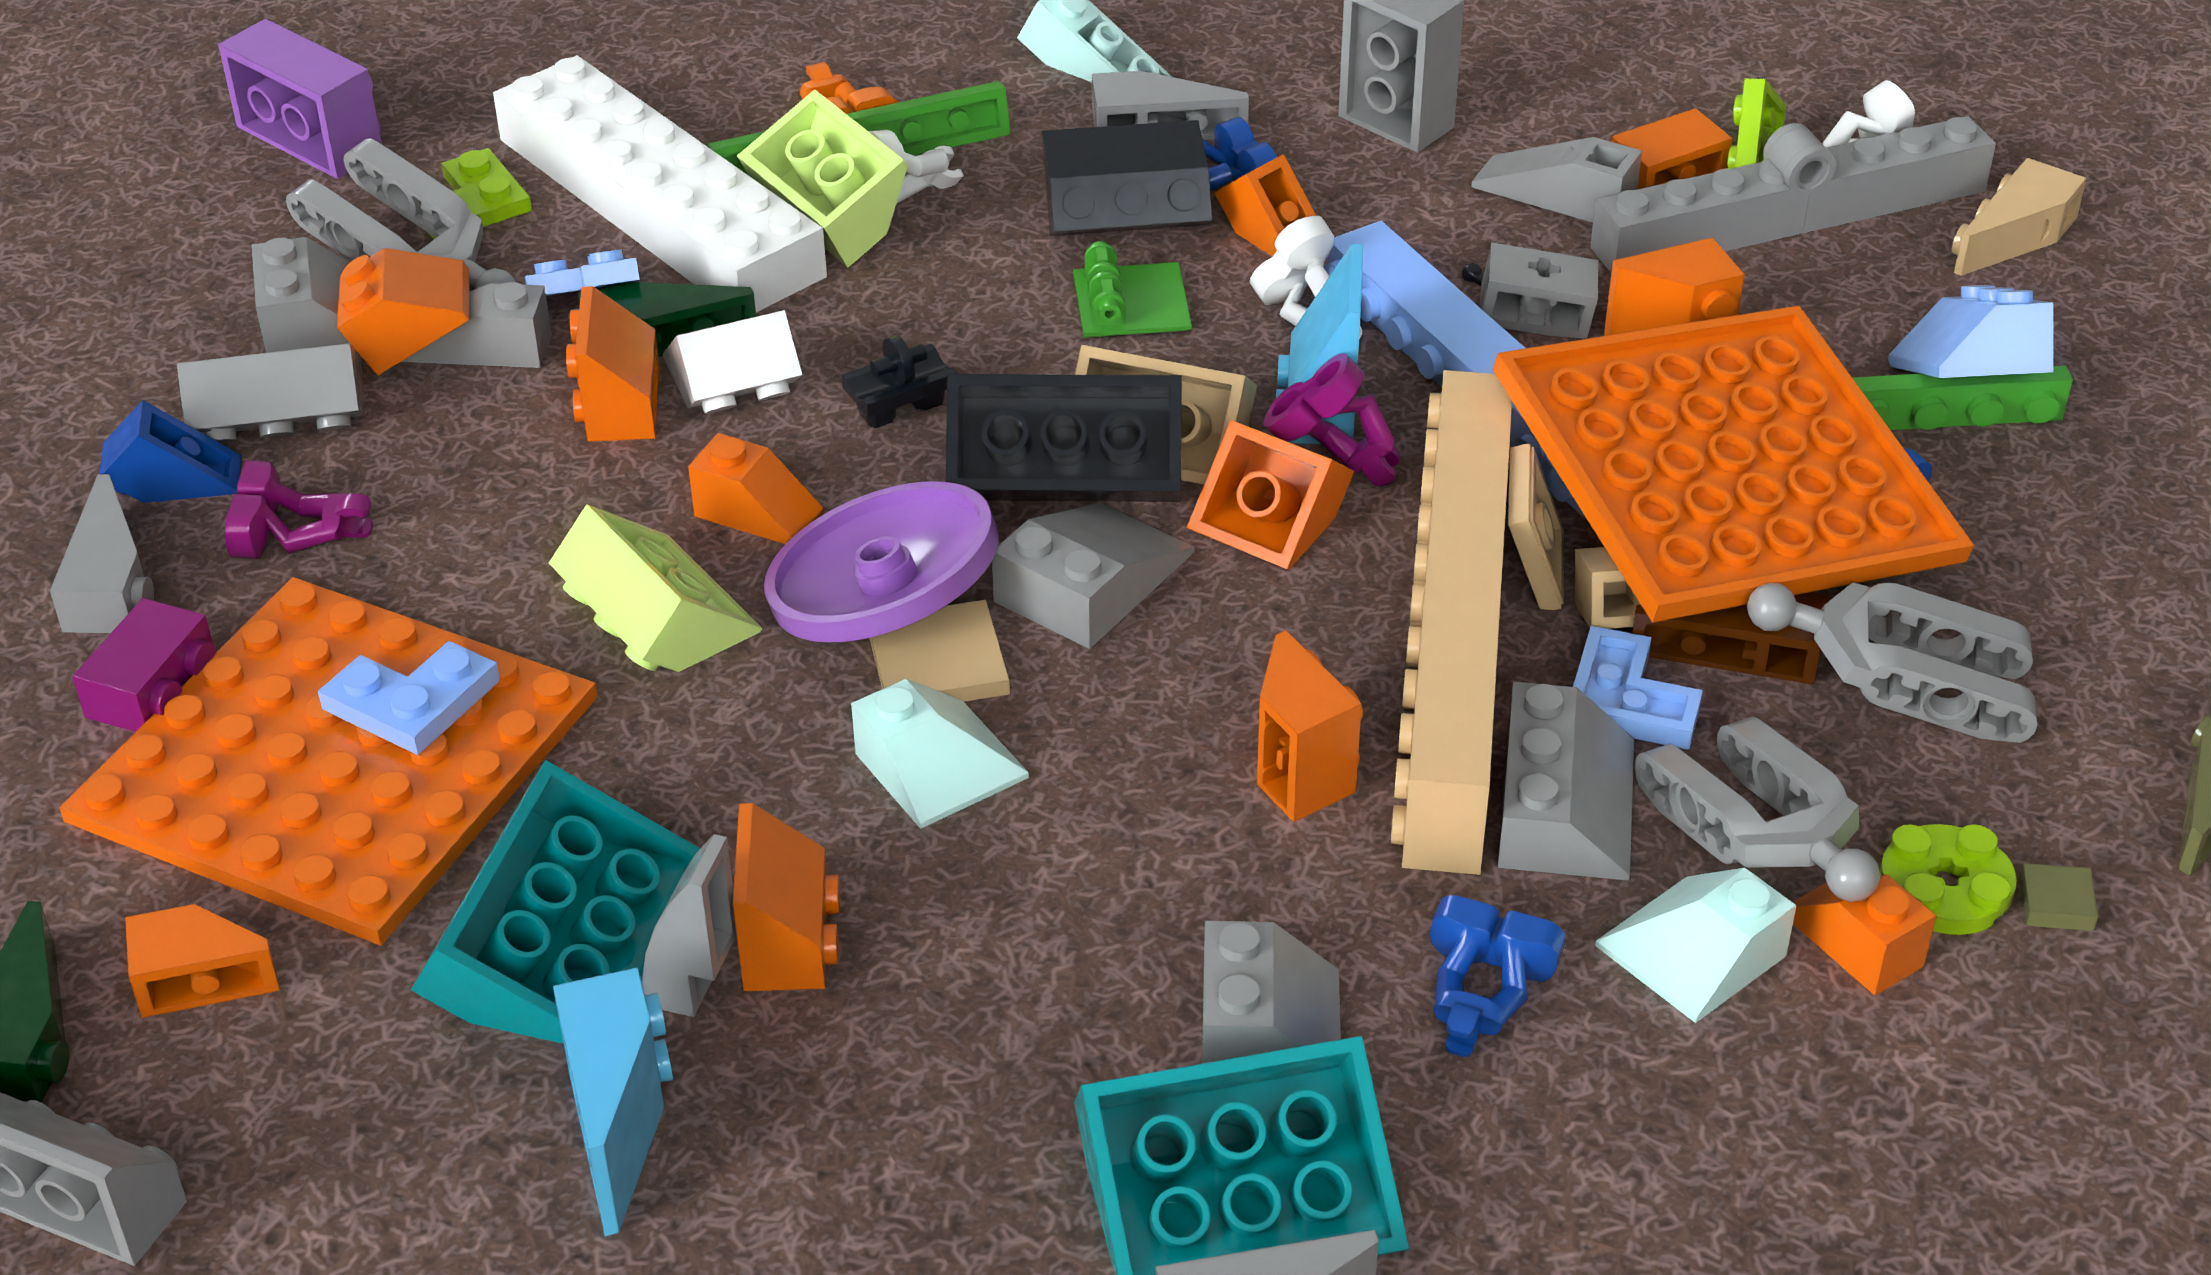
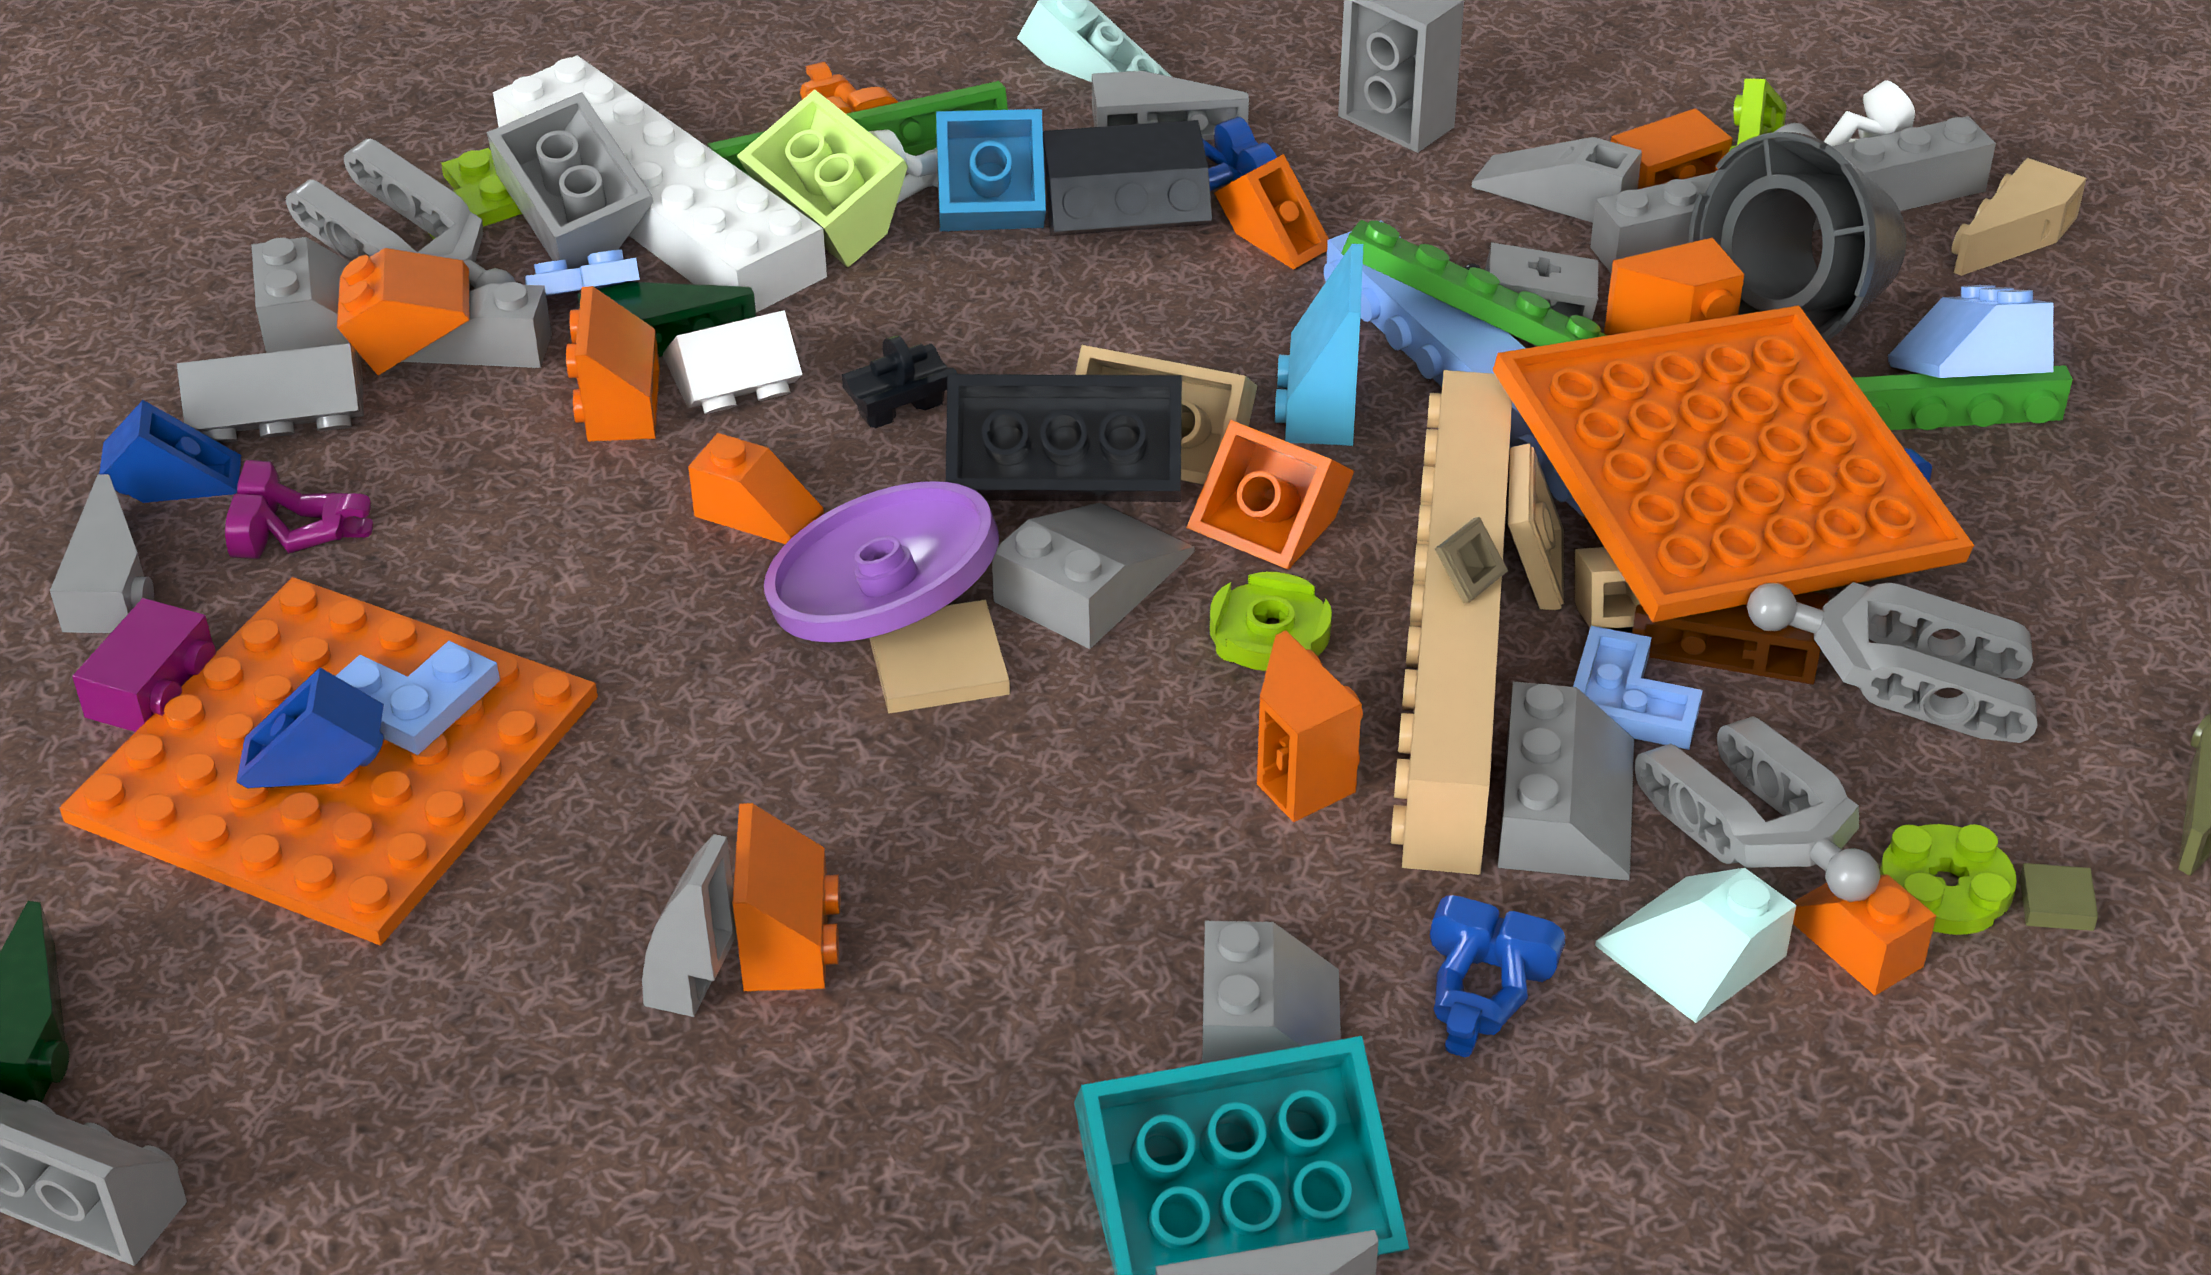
(194, 960): orange slope -> none
(299, 95): medium lavender brick -> none
(313, 736): none -> blue slope
(554, 903): teal slope -> none
(569, 180): none -> light grey slope
(614, 1079): medium azure slope -> none
(648, 592): yellowish green slope -> none
(930, 751): light aqua slope -> none
(990, 169): none -> dark azure brick
(1129, 297): bright green hinge -> none
(1241, 616): none -> lime plate
(1295, 265): white piece -> none
(1331, 393): magenta piece -> none
(1469, 290): none -> bright green plate
(1471, 559): none -> dark tan slope
(1764, 219): none -> dark grey cone

